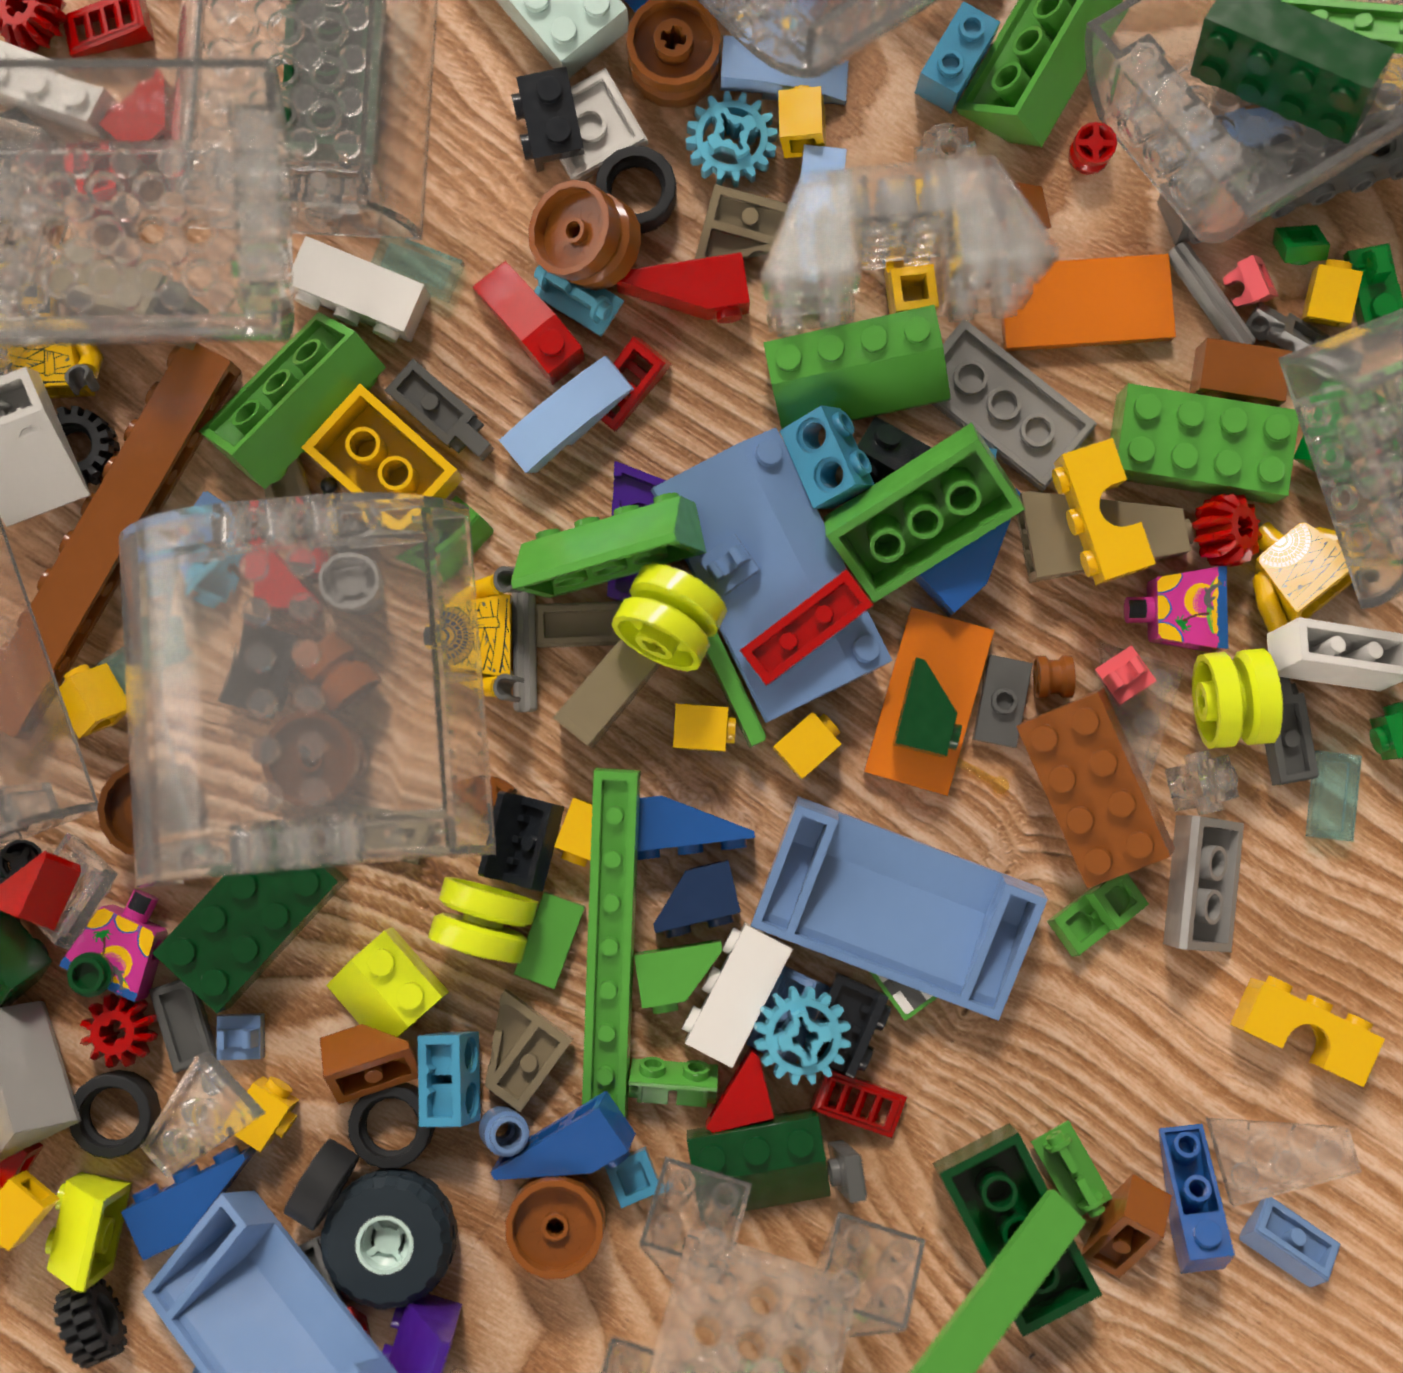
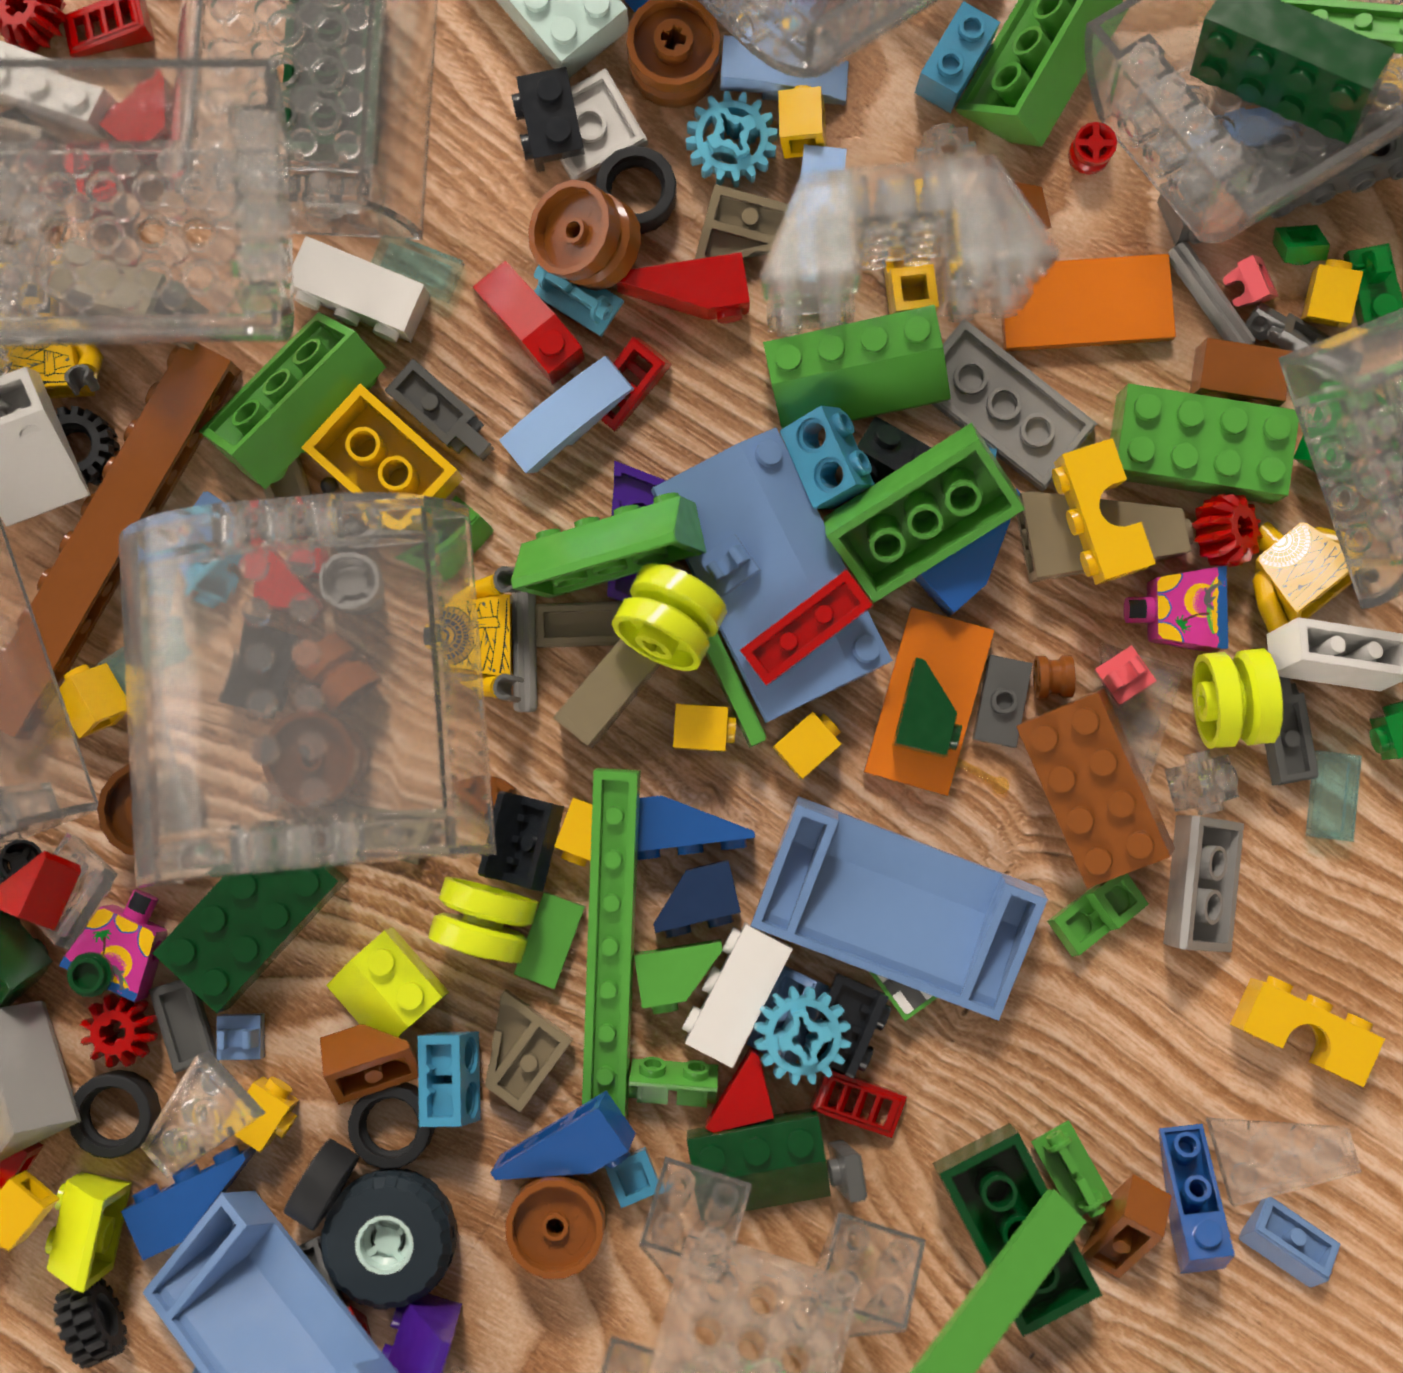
(513, 1140): medium blue brick -> none

